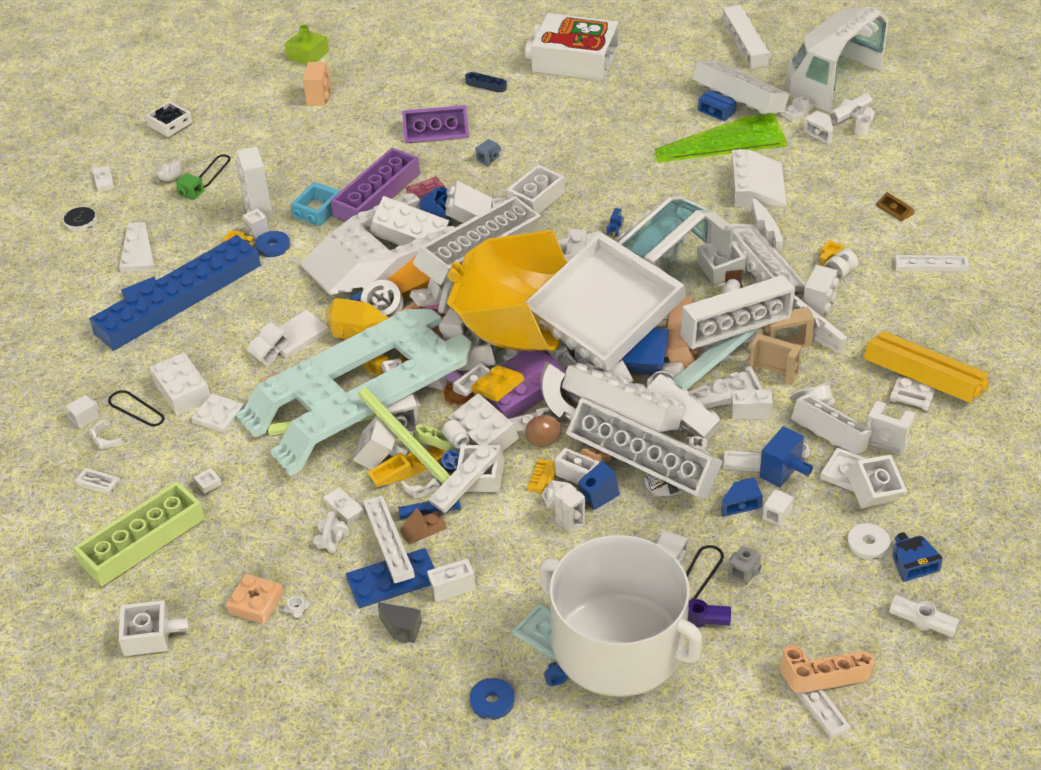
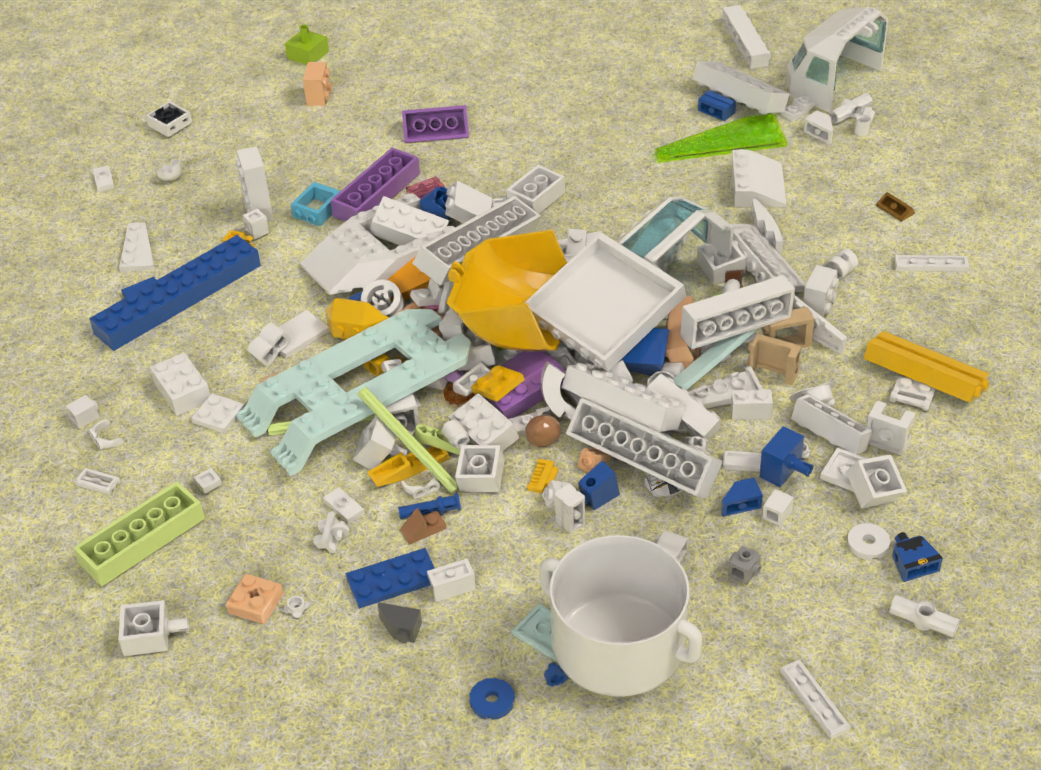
(80, 218): tile -> none
(120, 409): black piece -> none
(189, 186): bright green brick -> none
(218, 172): black piece -> none
(280, 238): blue tile -> none
(388, 539): white plate -> none
(451, 457): blue wheel -> none
(464, 477): white plate -> none
(487, 152): sand blue brick -> none
(494, 84): dark blue beam -> none
(573, 46): white brick -> none
(573, 466): white brick -> none
(615, 221): blue plate -> none
(700, 614): dark purple piece -> none
(713, 571): black piece -> none
(824, 672): light nougat beam -> none
(829, 250): yellow plate -> none

